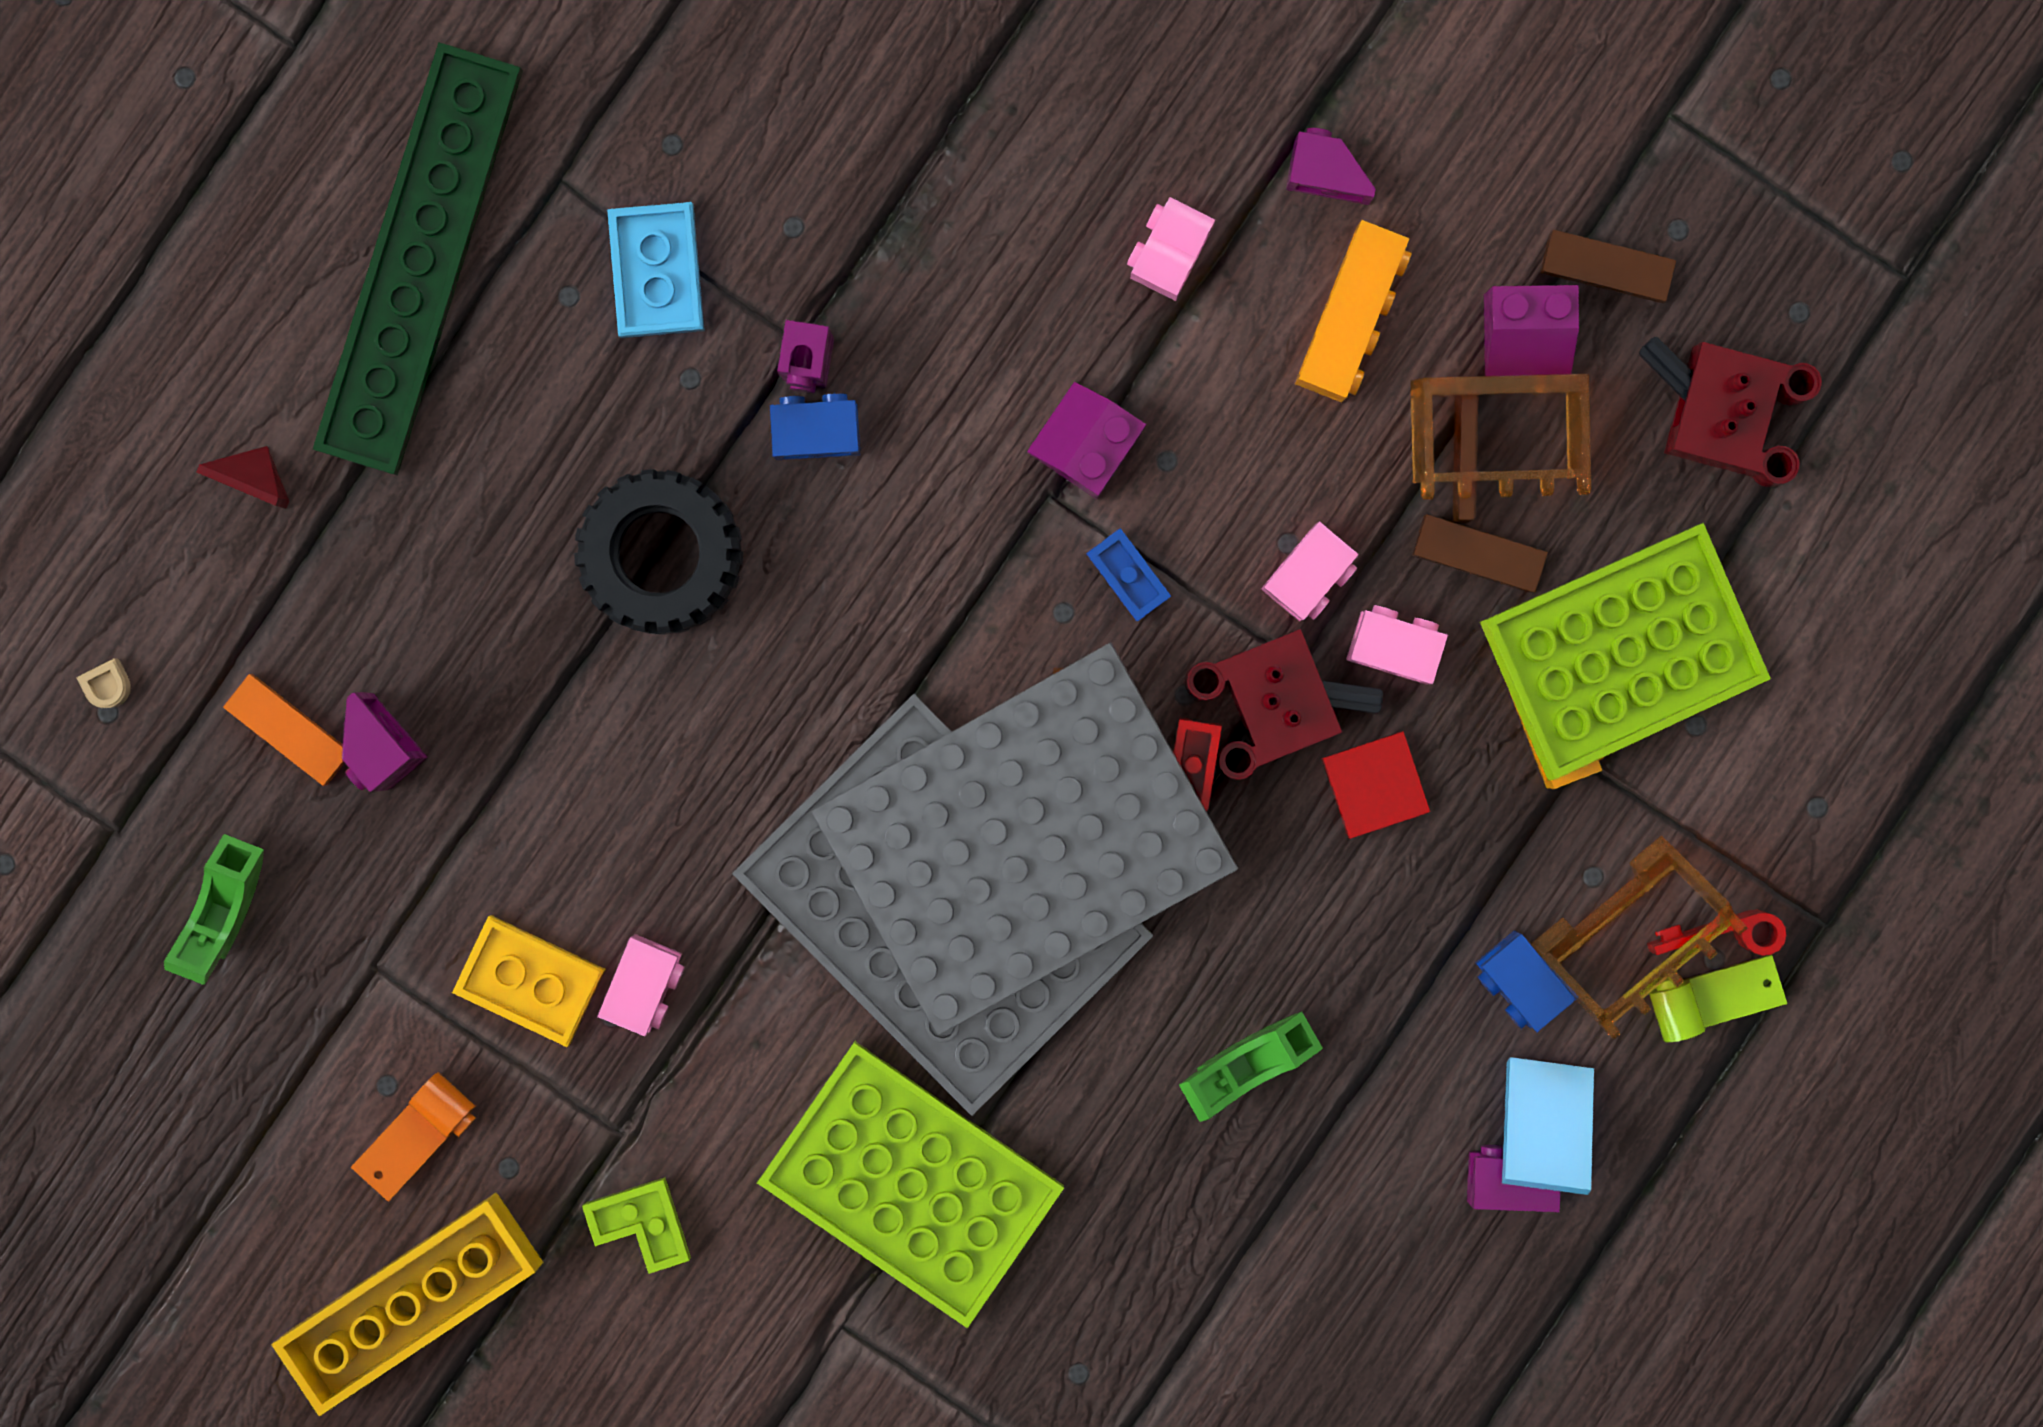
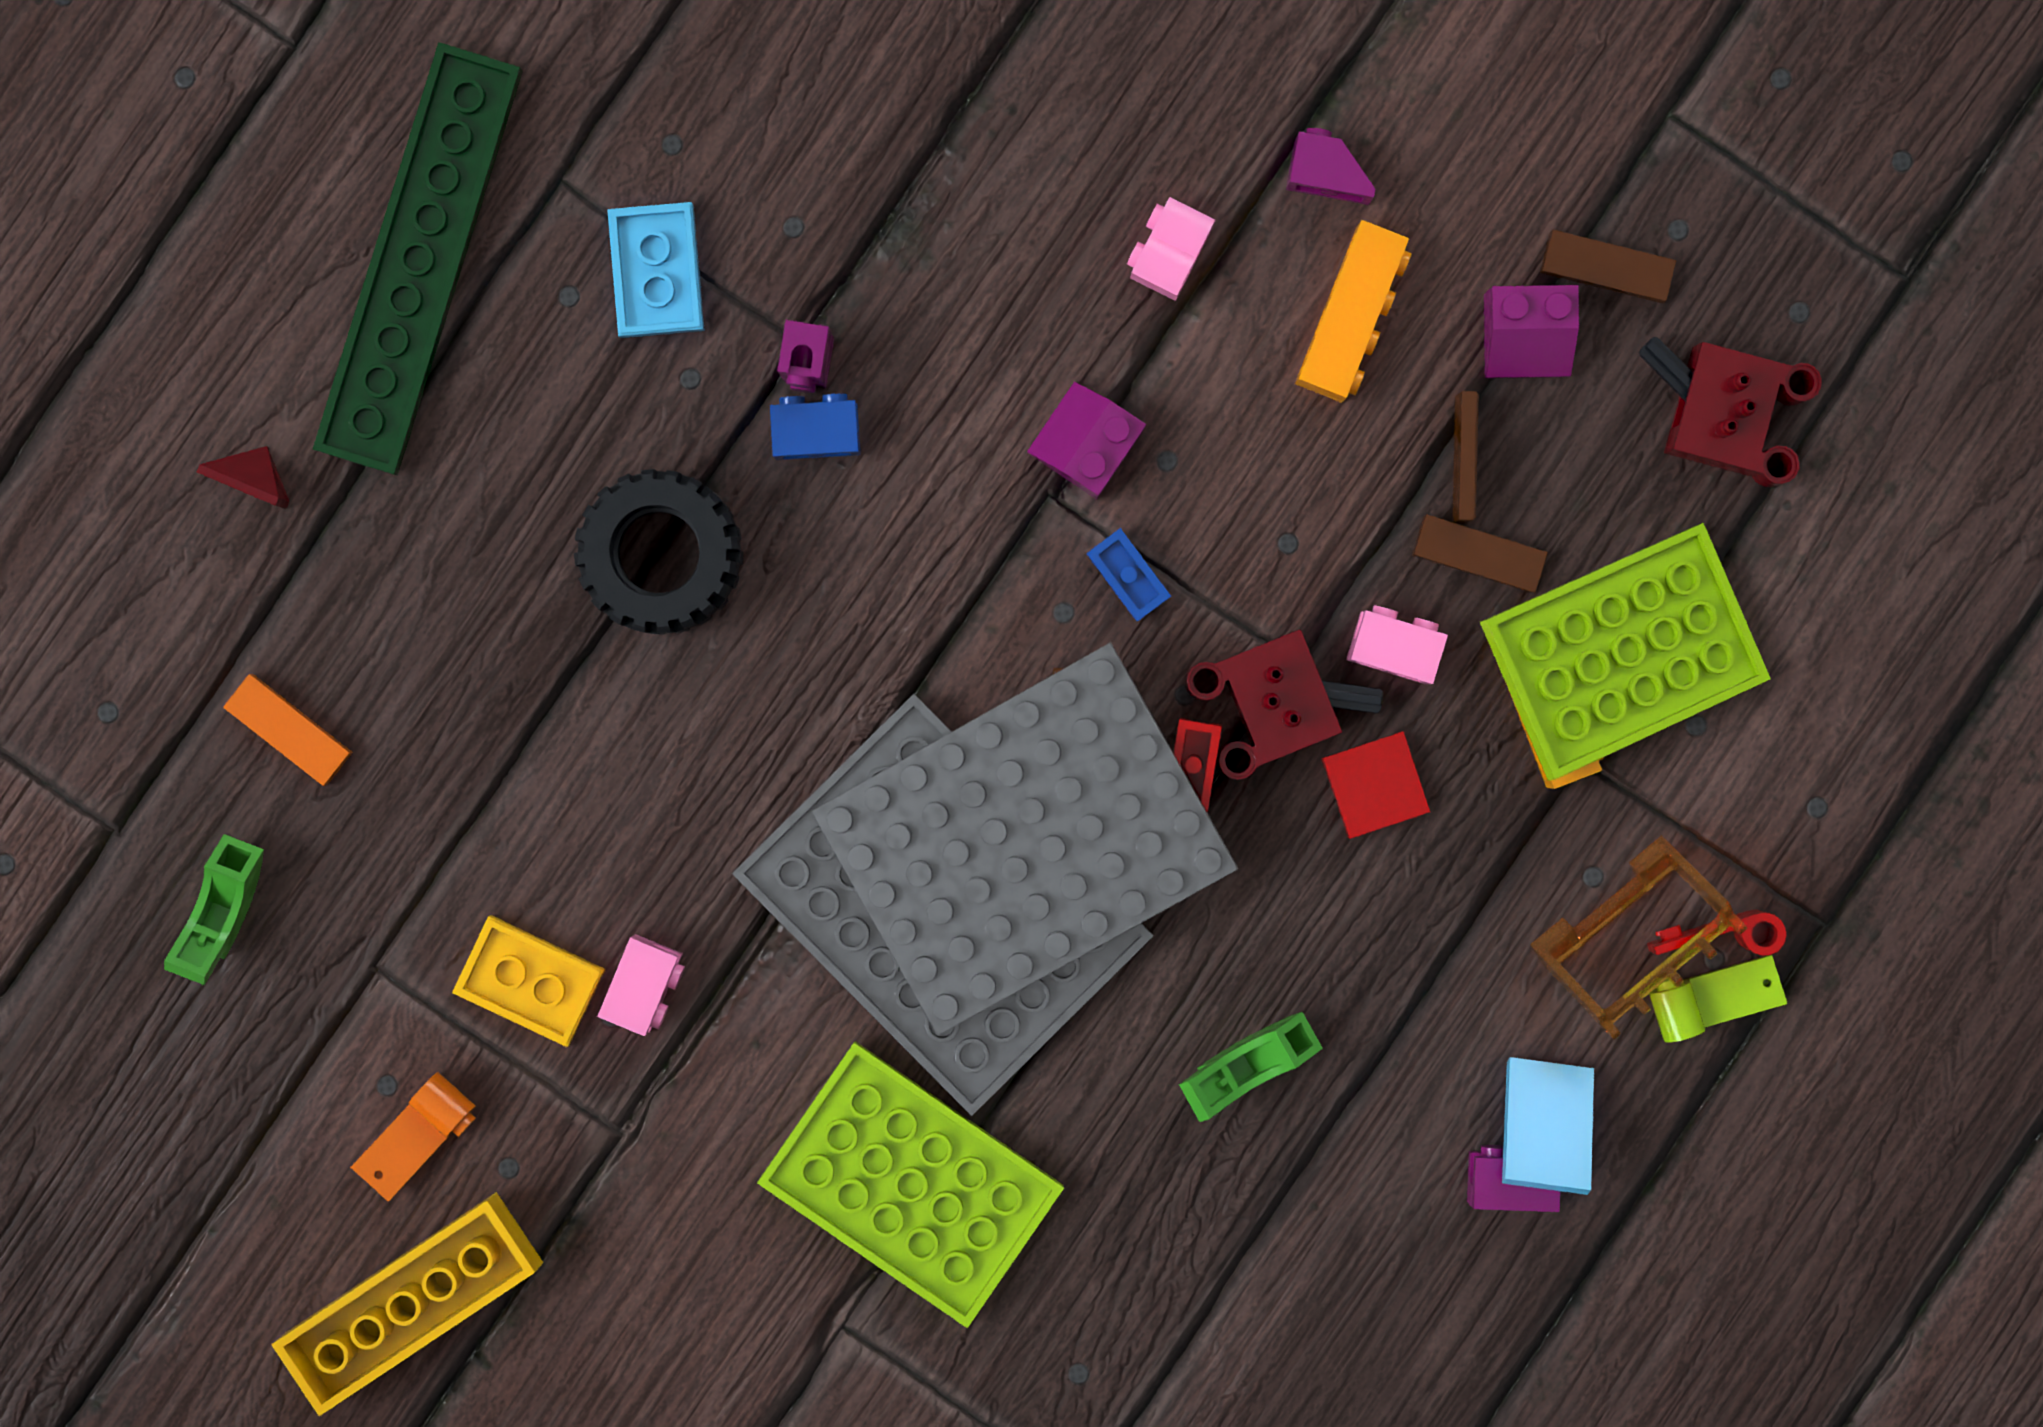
(106, 684): tan tile -> none
(376, 745): magenta slope -> none
(643, 1211): lime plate -> none
(1311, 572): bright pink brick -> none
(1524, 982): blue brick -> none
(1577, 420): clear orange hinge -> none

